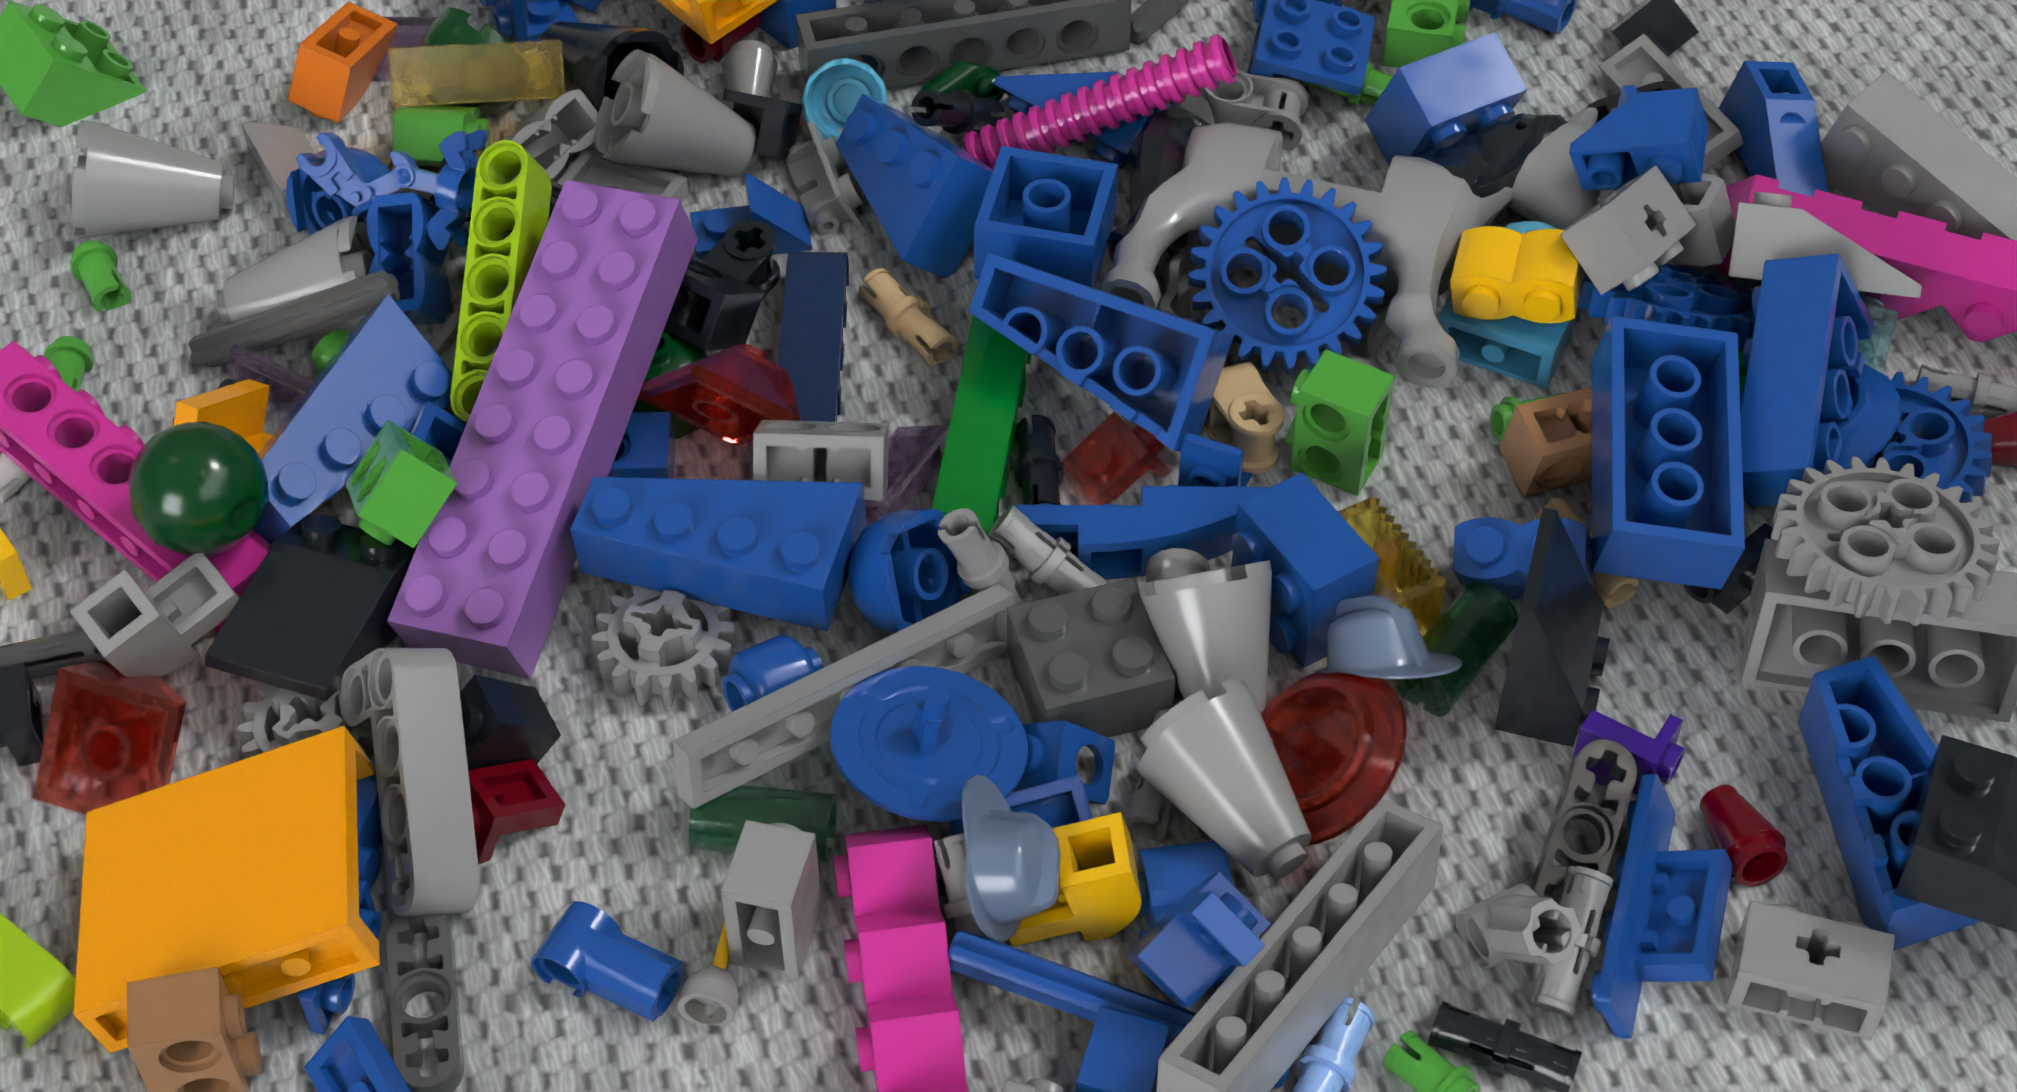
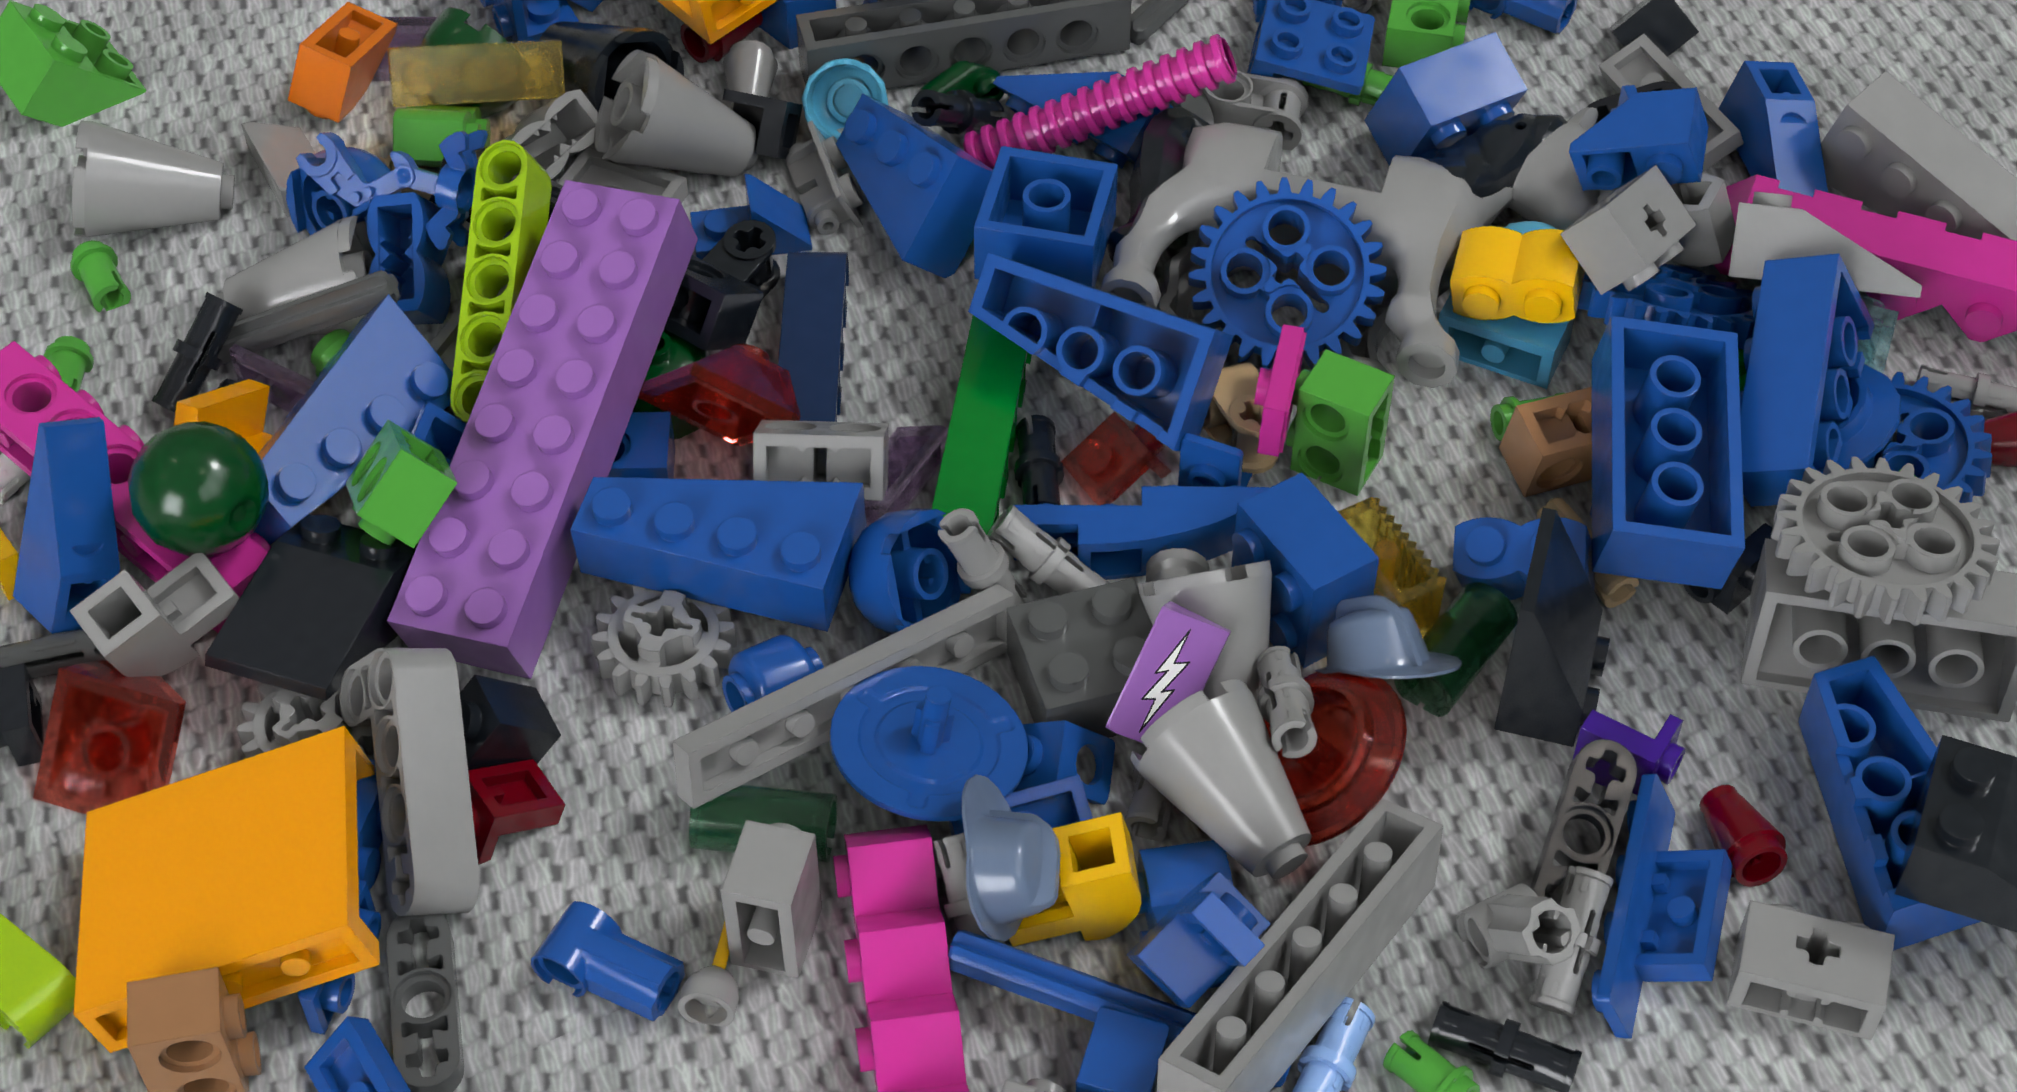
(68, 523): none -> blue slope
(198, 352): none -> black pin
(907, 316): tan pin -> none
(1168, 669): none -> medium lavender slope
(1276, 390): none -> dark pink plate
(1286, 702): none -> light grey pin

